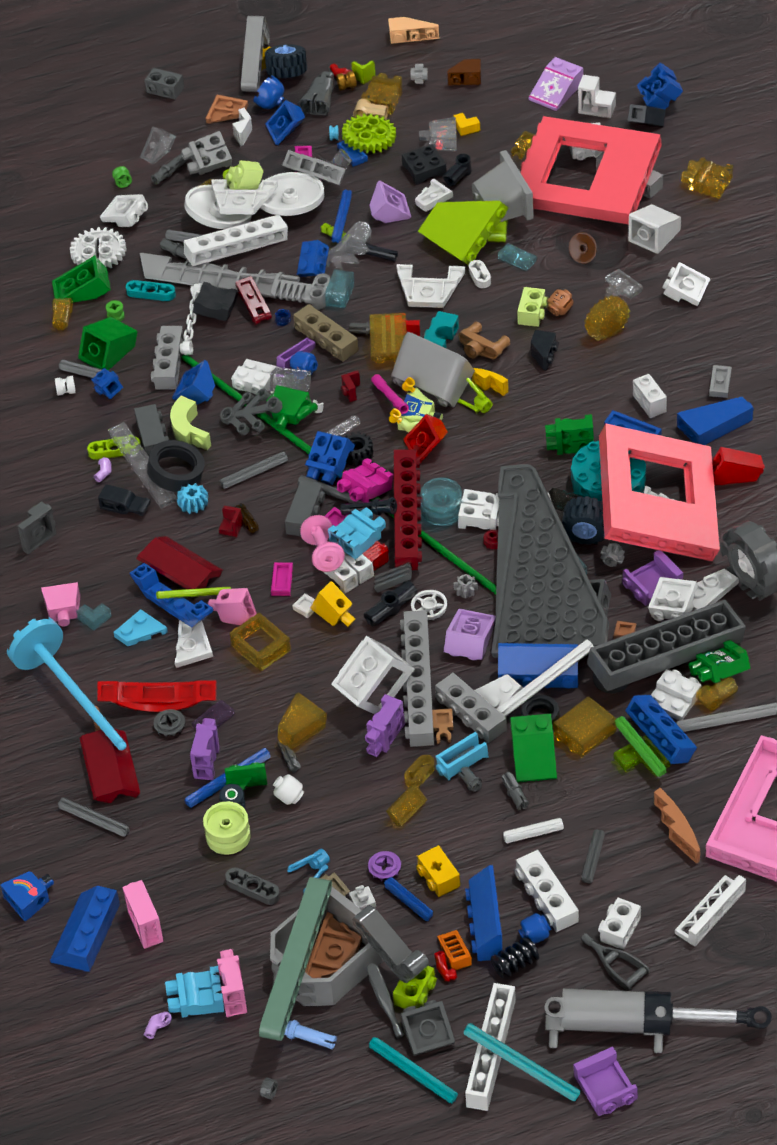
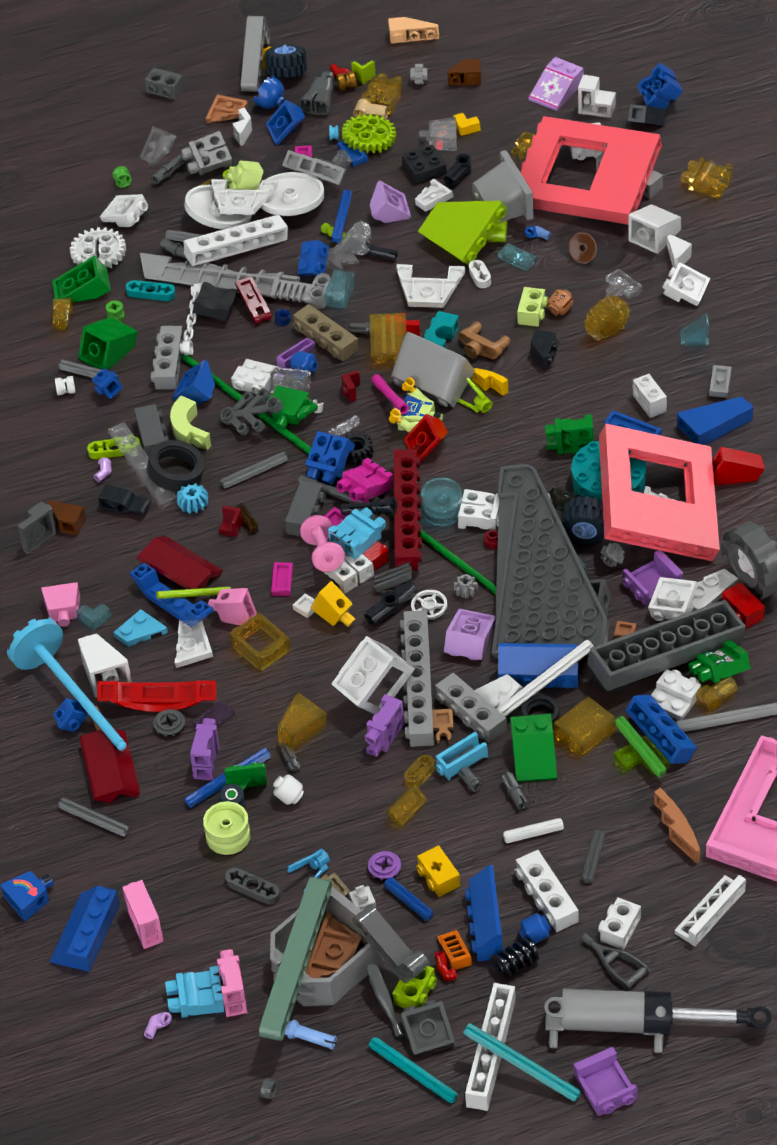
(68, 517): none -> reddish brown slope
(70, 715): none -> blue brick
(102, 661): none -> white slope
(536, 231): none -> arm
(678, 250): none -> white slope
(696, 332): none -> clear light blue slope
(744, 604): none -> red brick

